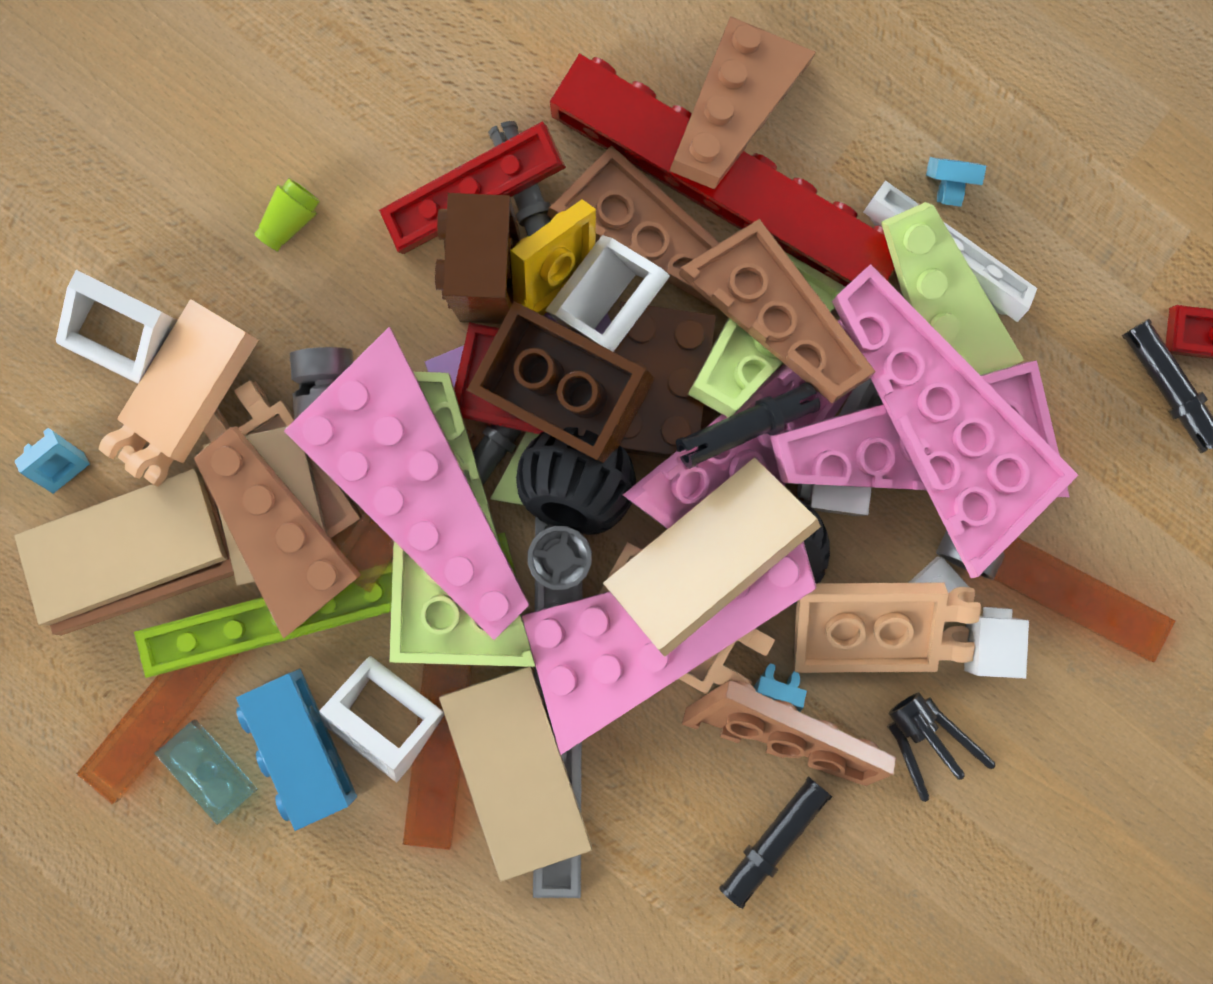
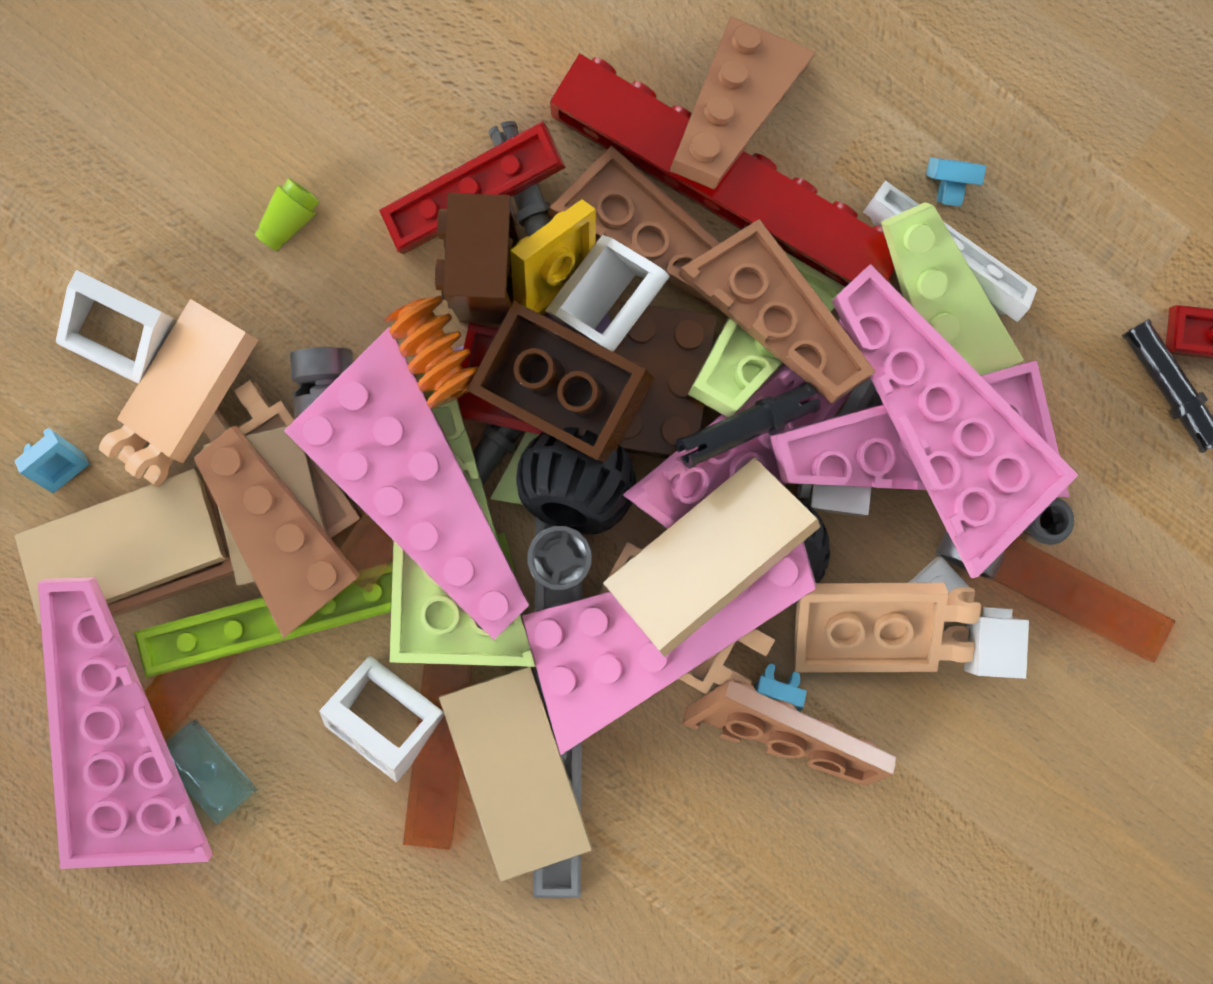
(110, 763): none -> bright pink wing
(295, 750): dark azure brick -> none
(432, 349): none -> orange piece
(774, 843): black pin -> none
(915, 719): black plant -> none
(1055, 523): none -> dark grey cone

